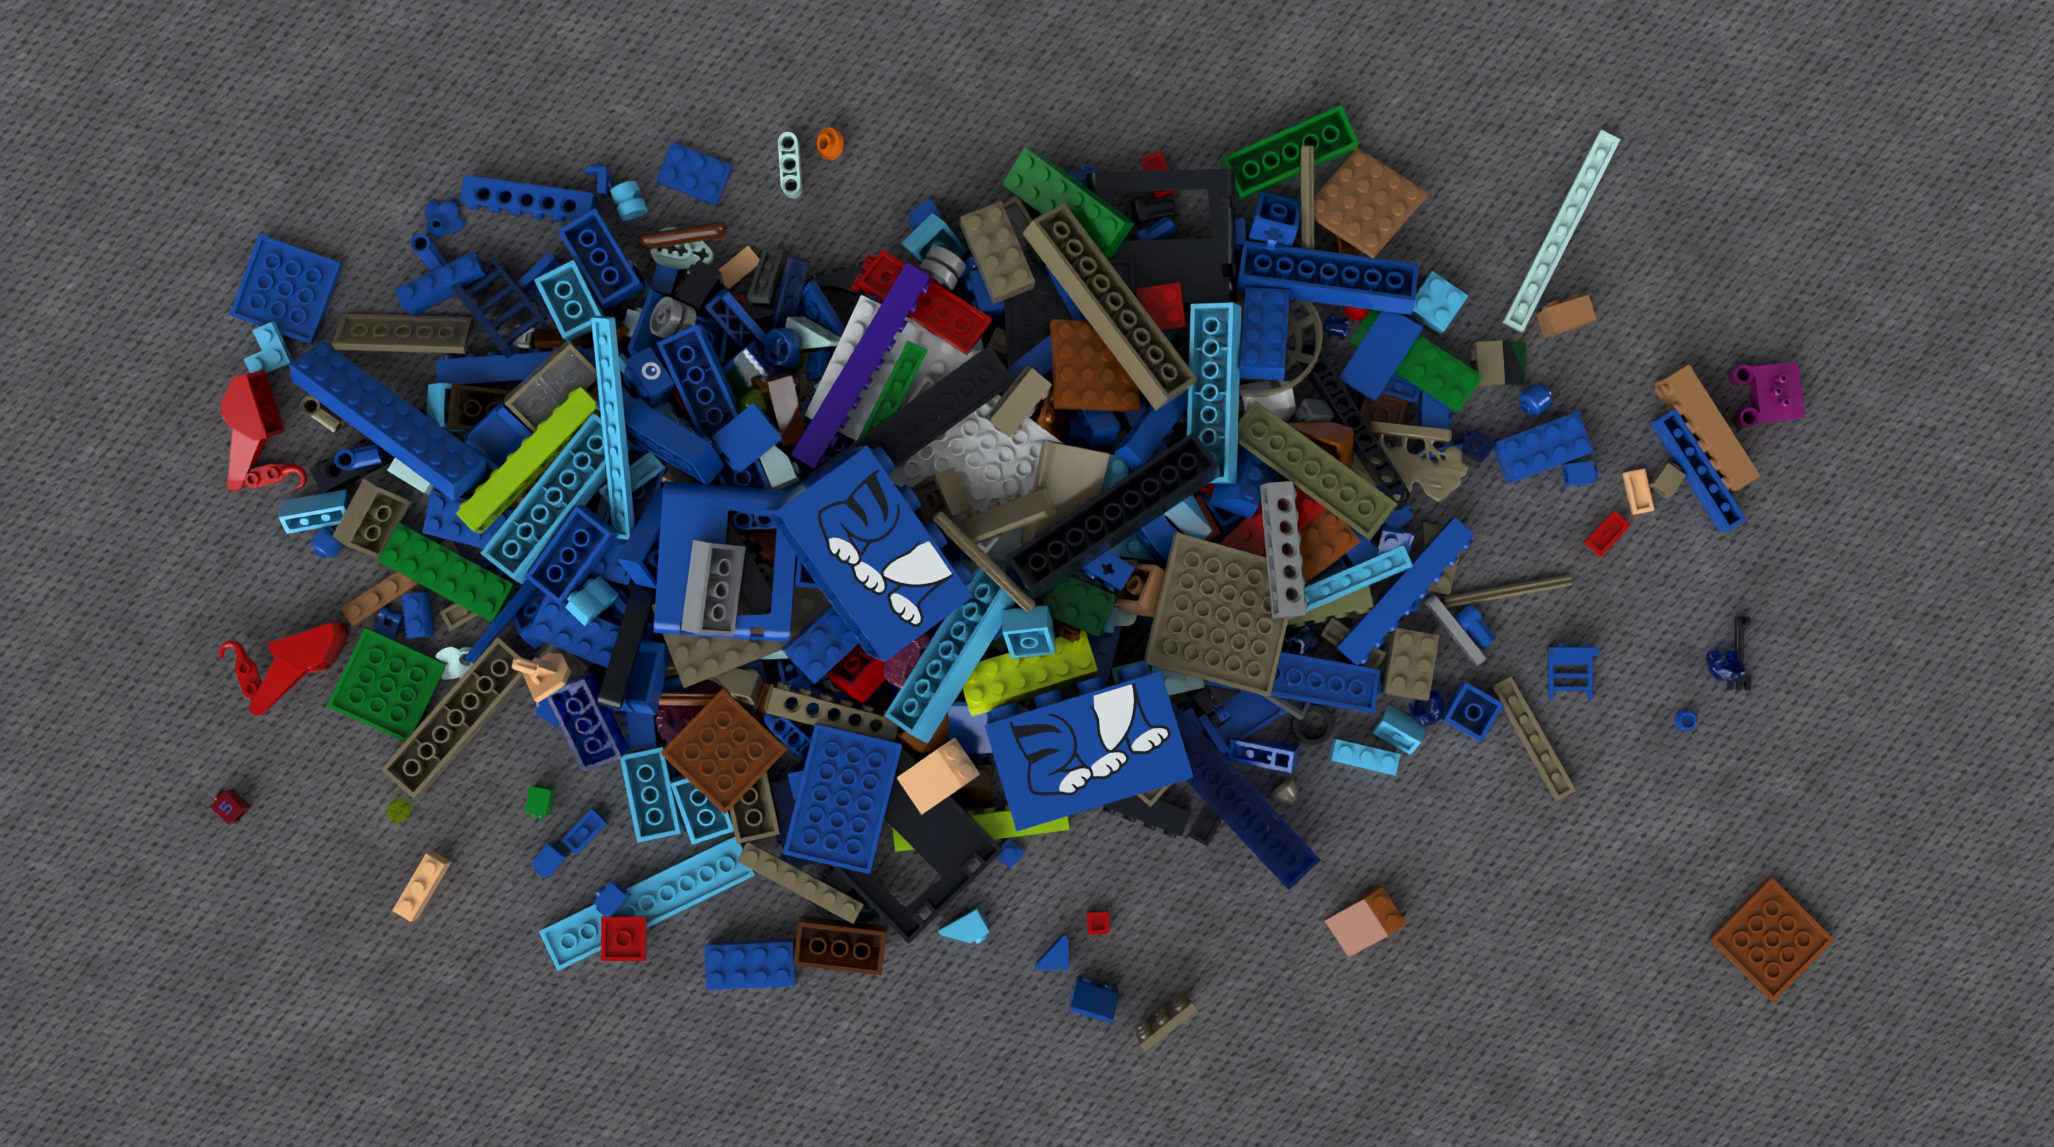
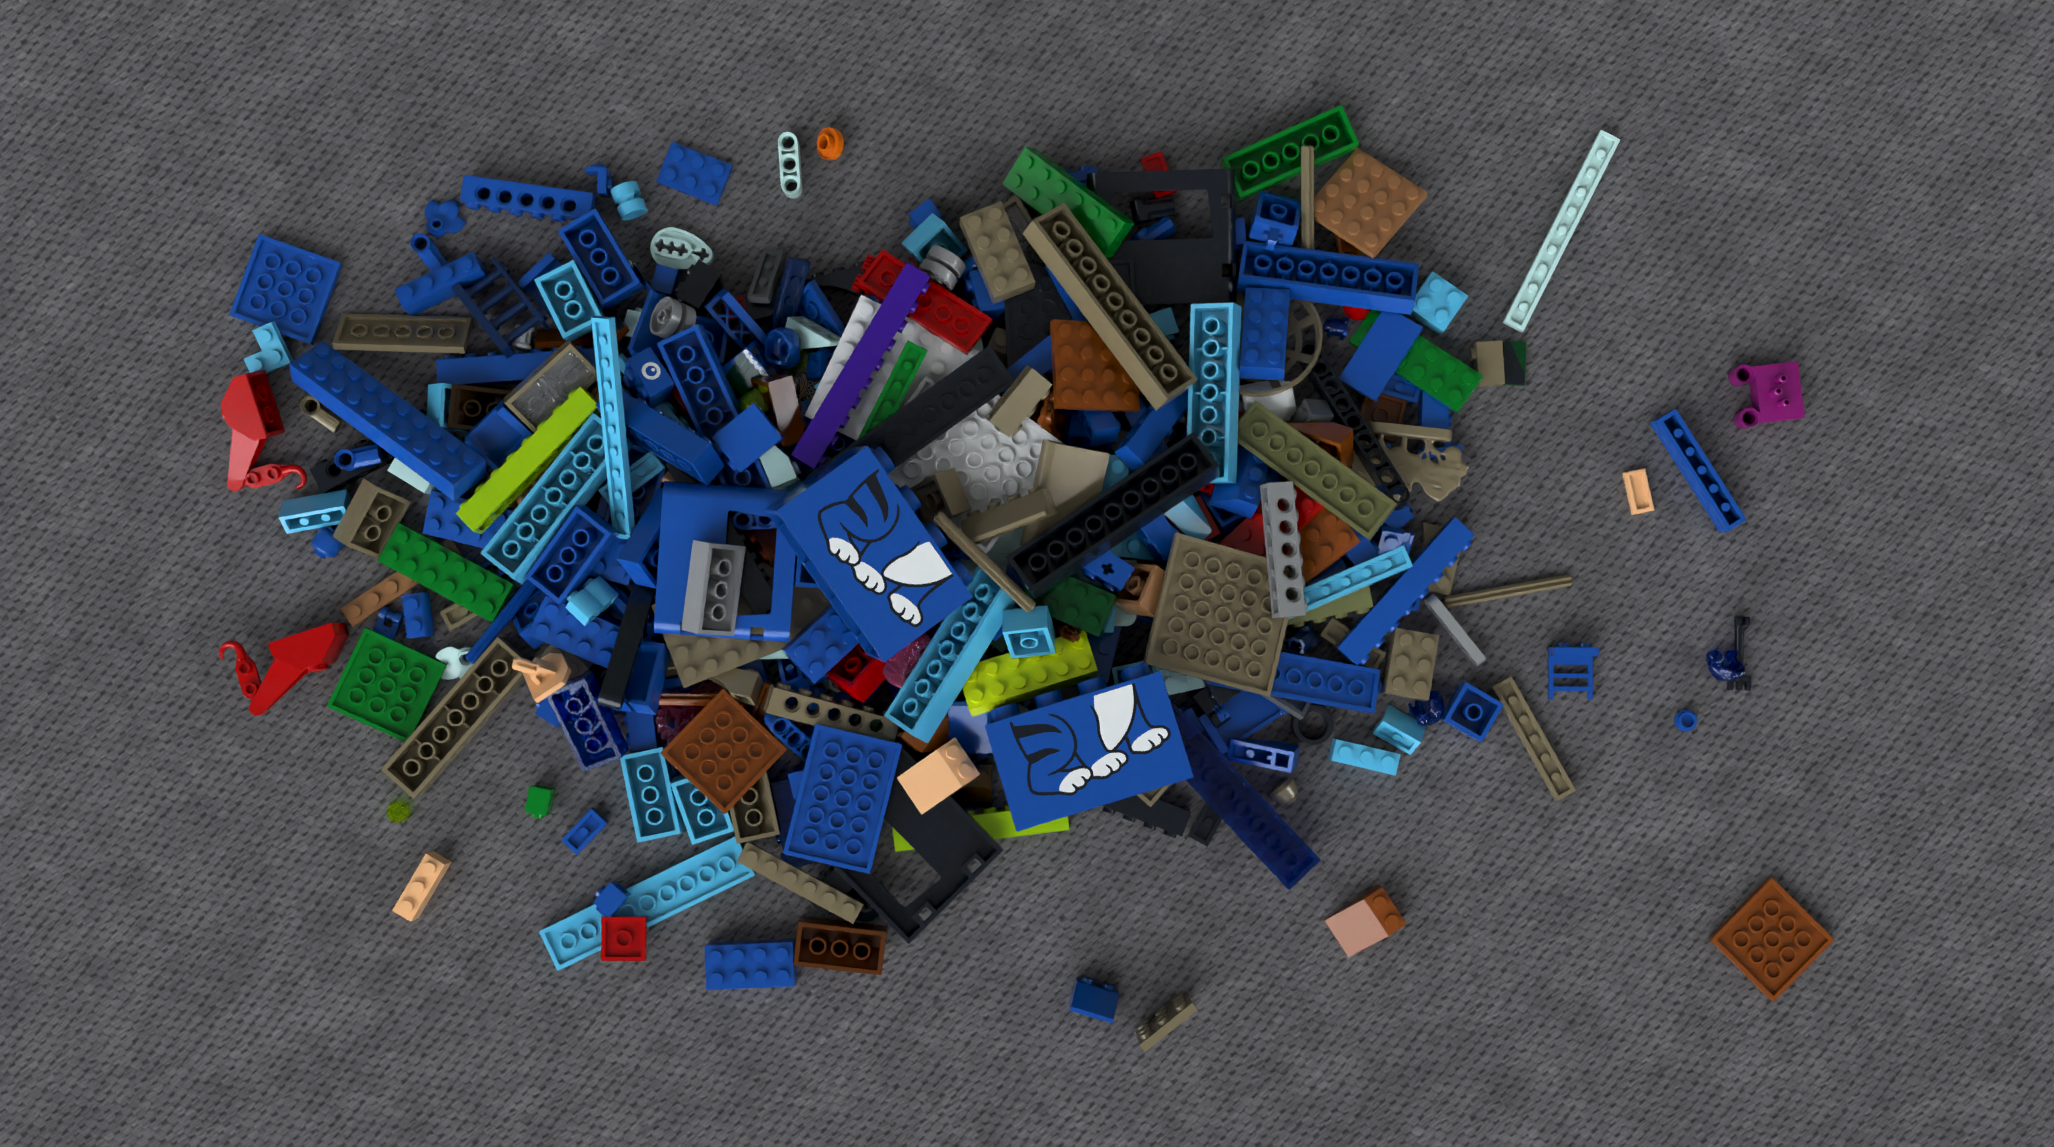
(230, 806): dark red brick -> none
(549, 860): blue brick -> none
(683, 235): reddish brown piece -> none
(739, 267): light nougat tile -> none
(967, 928): medium azure slope -> none
(1011, 853): blue plate -> none
(1056, 956): blue slope -> none
(1098, 922): red plate -> none
(1164, 305): red brick -> none
(1472, 624): blue piece -> none
(1477, 454): clear blue brick -> none
(1535, 399): blue head -> none
(1542, 447): blue brick -> none
(1565, 316): medium nougat brick -> none
(1579, 473): blue brick -> none
(1606, 533): red plate -> none
(1667, 479): dark tan brick -> none
(1688, 396): medium nougat brick -> none

